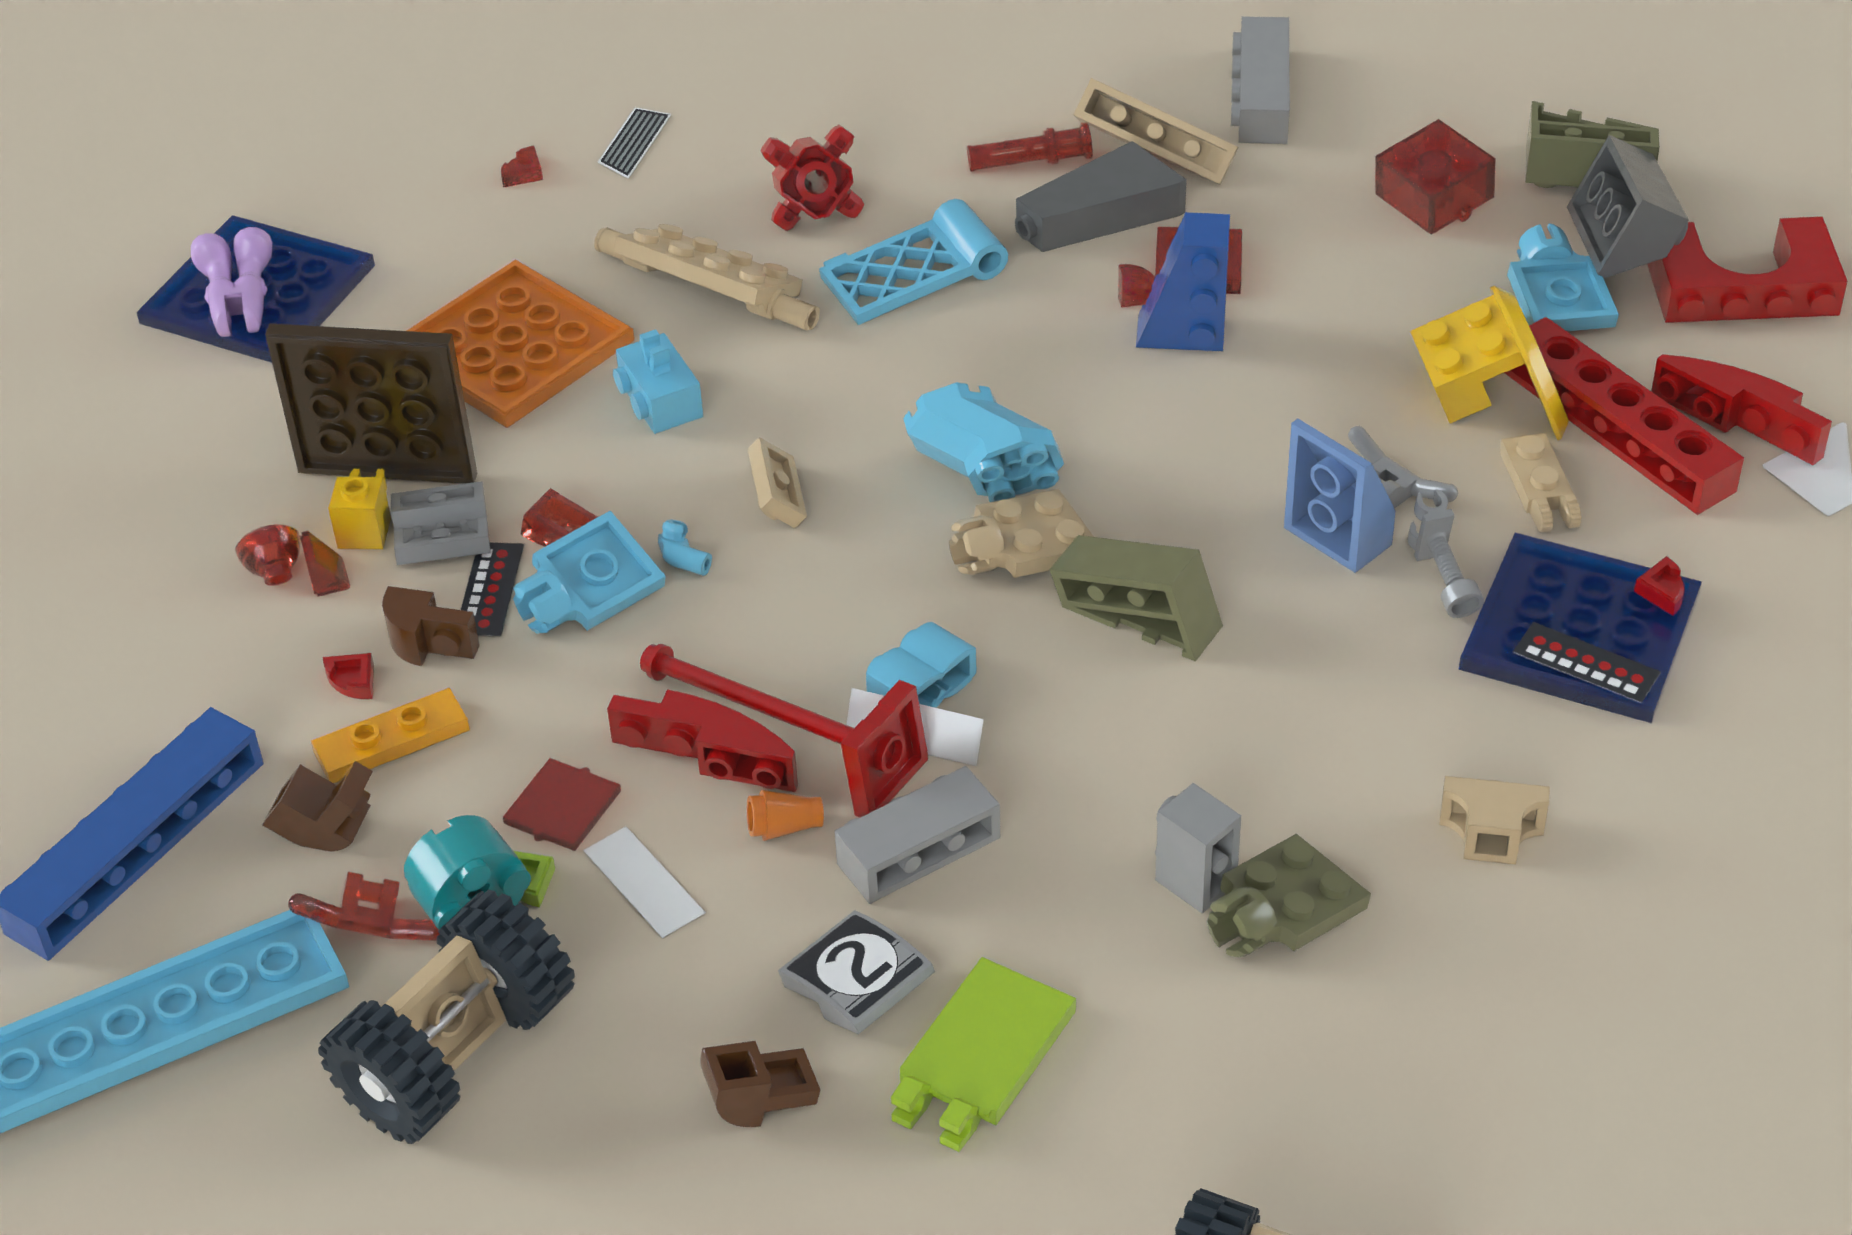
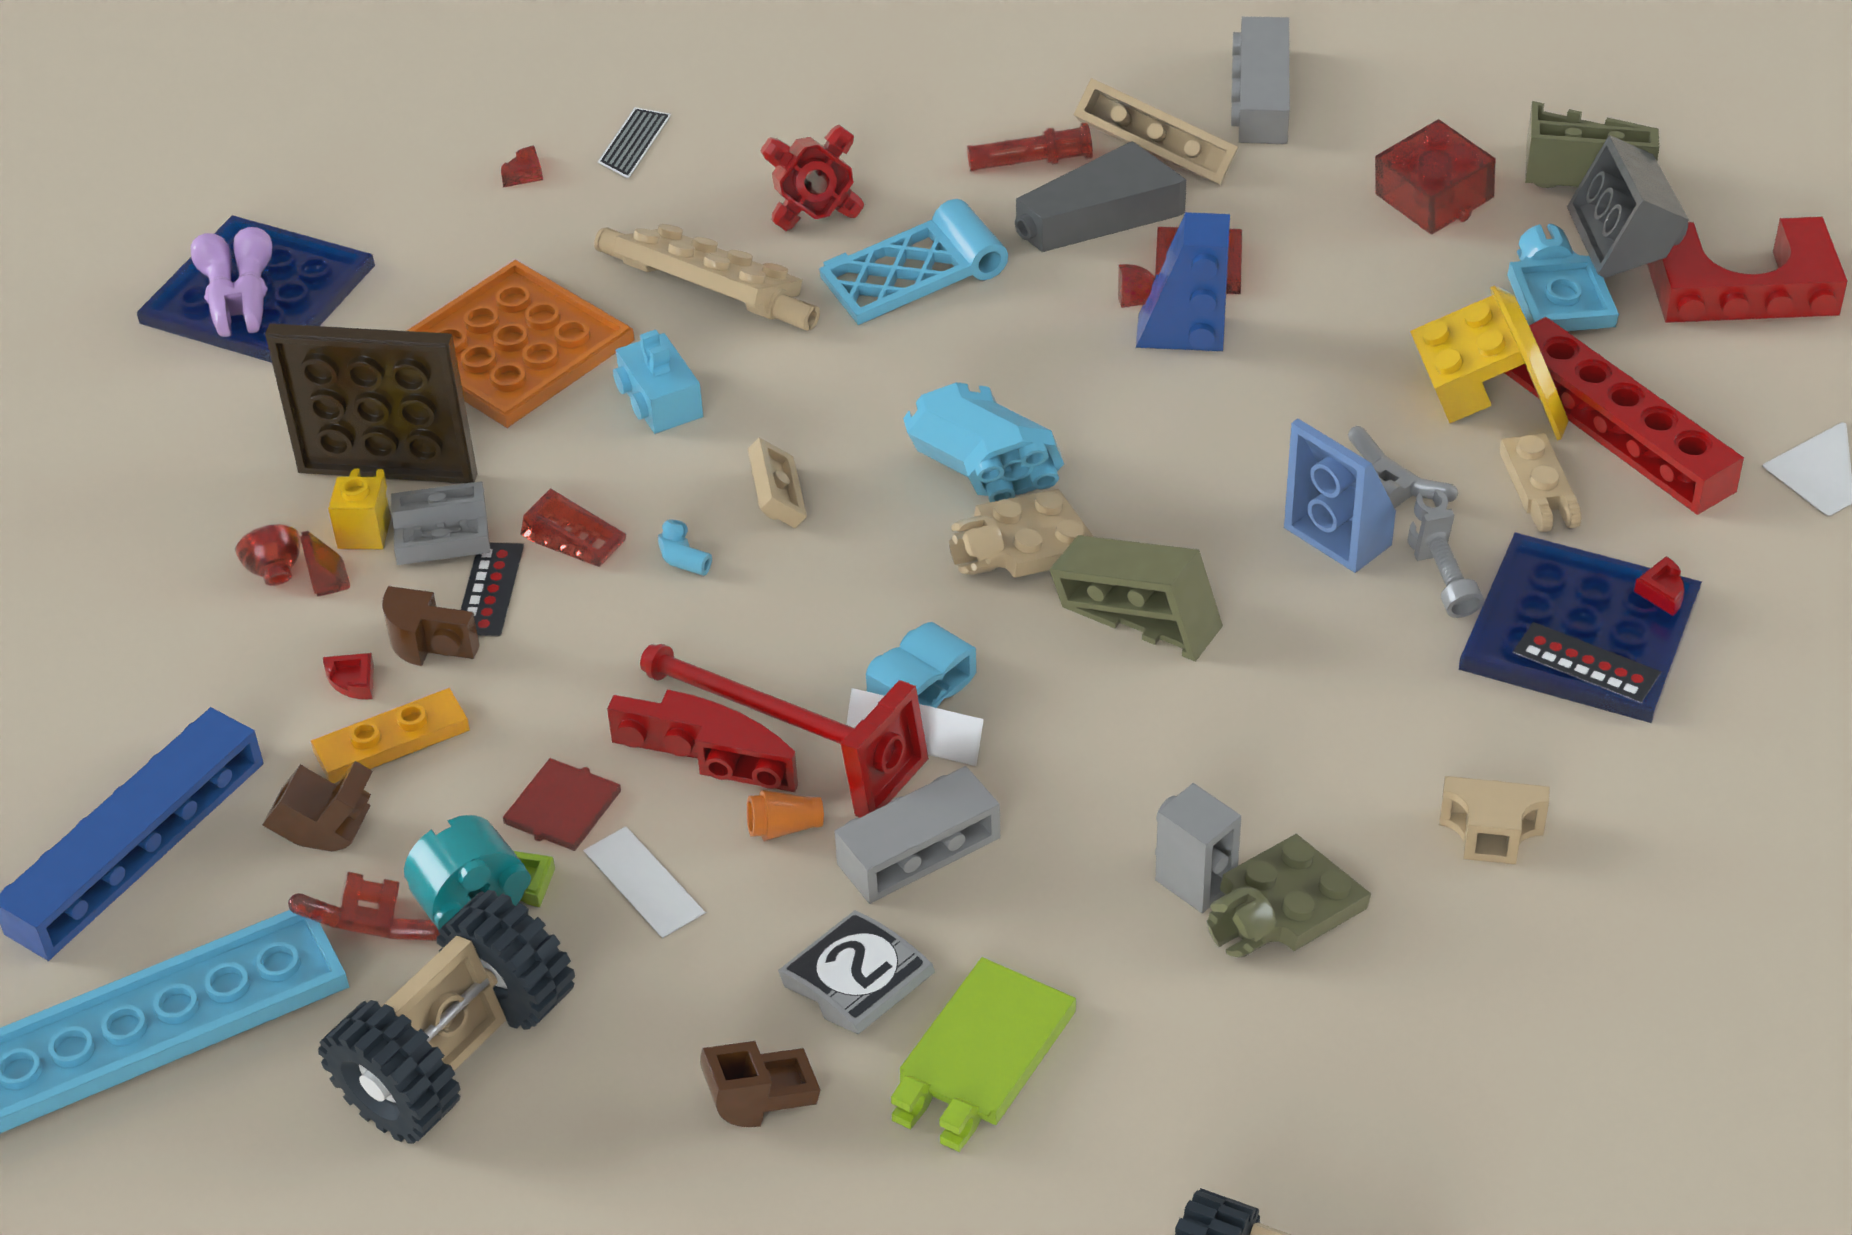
(587, 577): medium azure plate -> none
(1740, 398): red slope -> none

